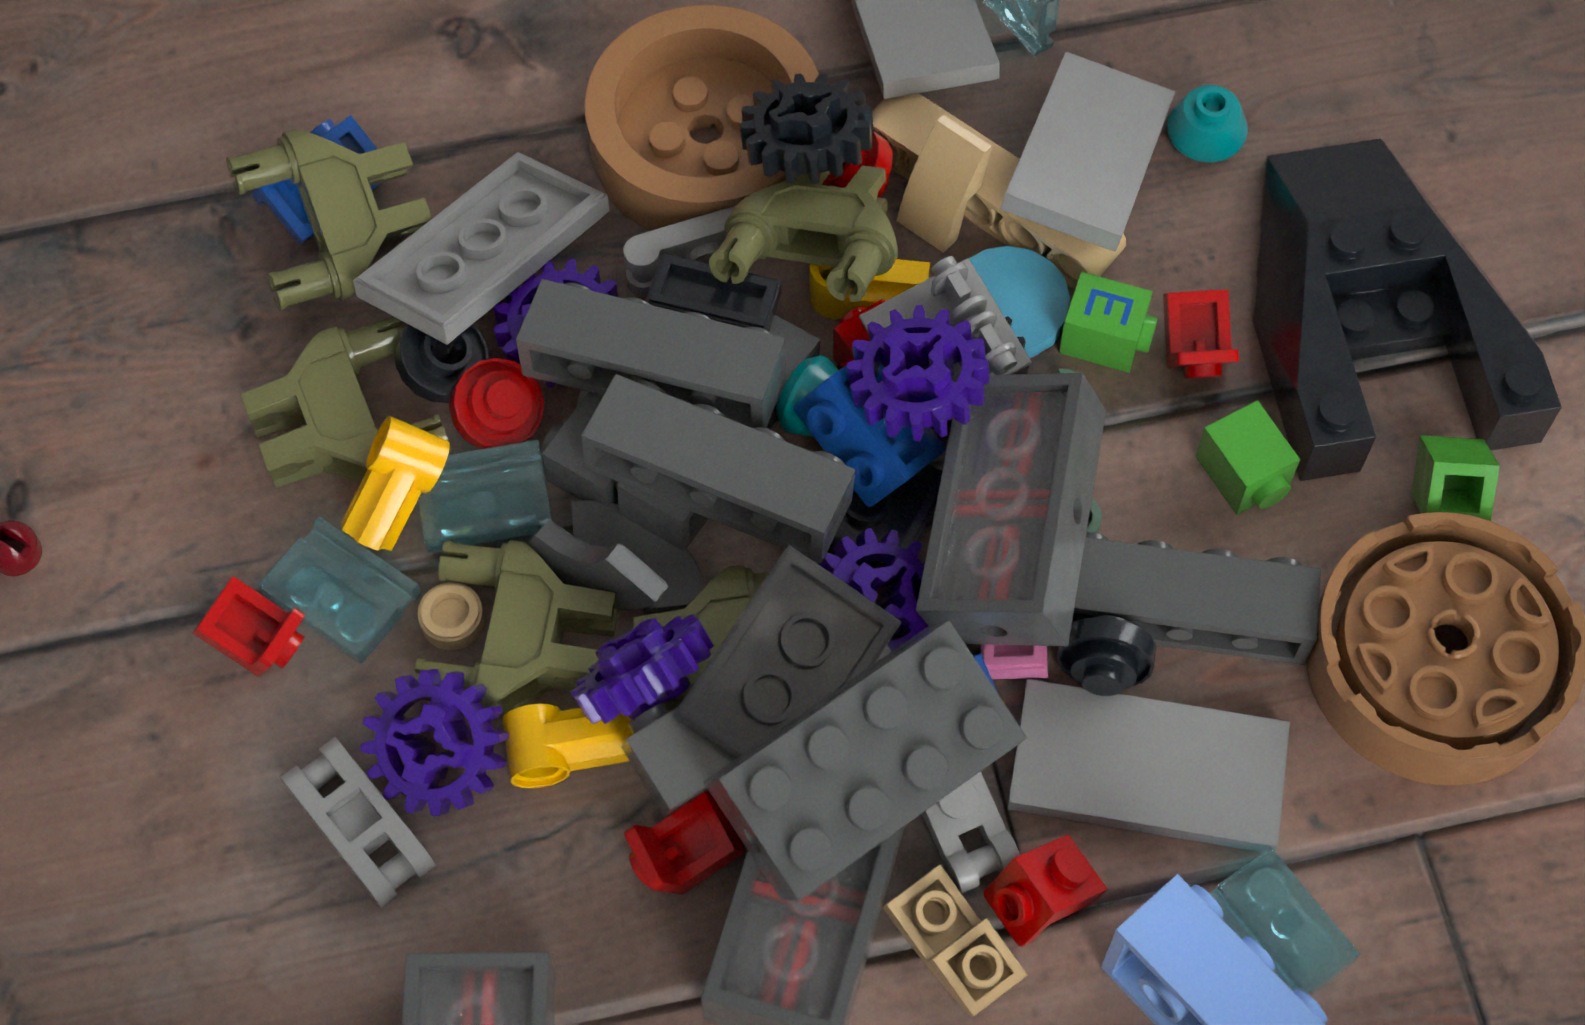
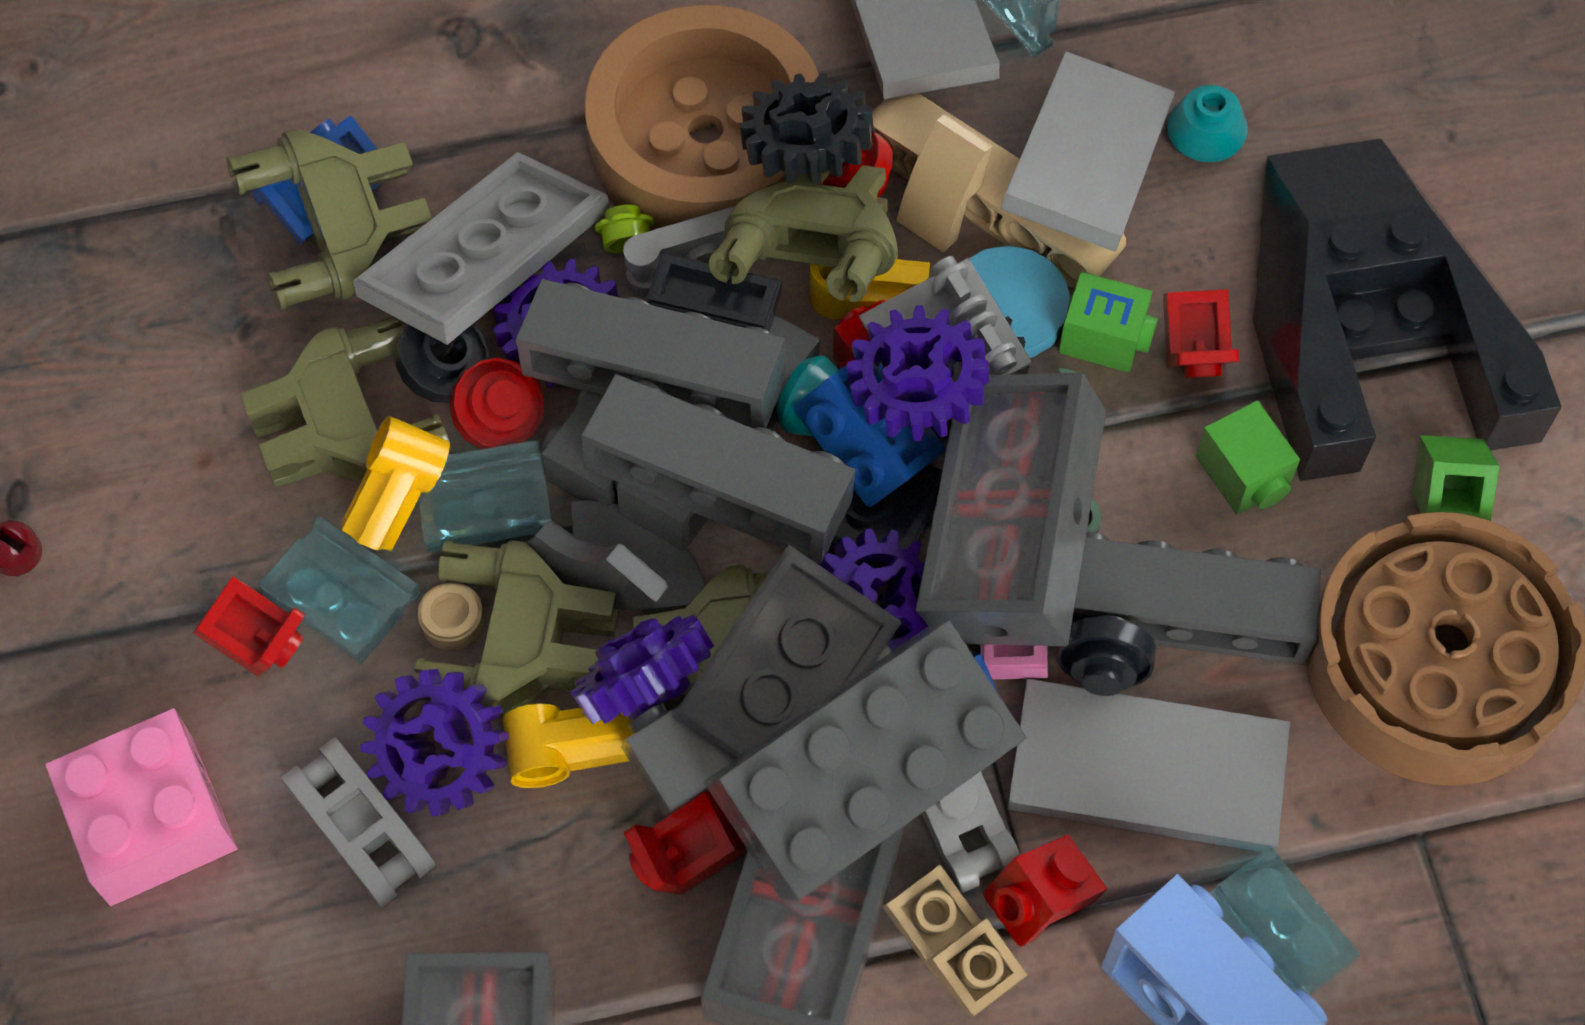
(140, 807): none -> bright pink brick
(620, 225): none -> lime plate

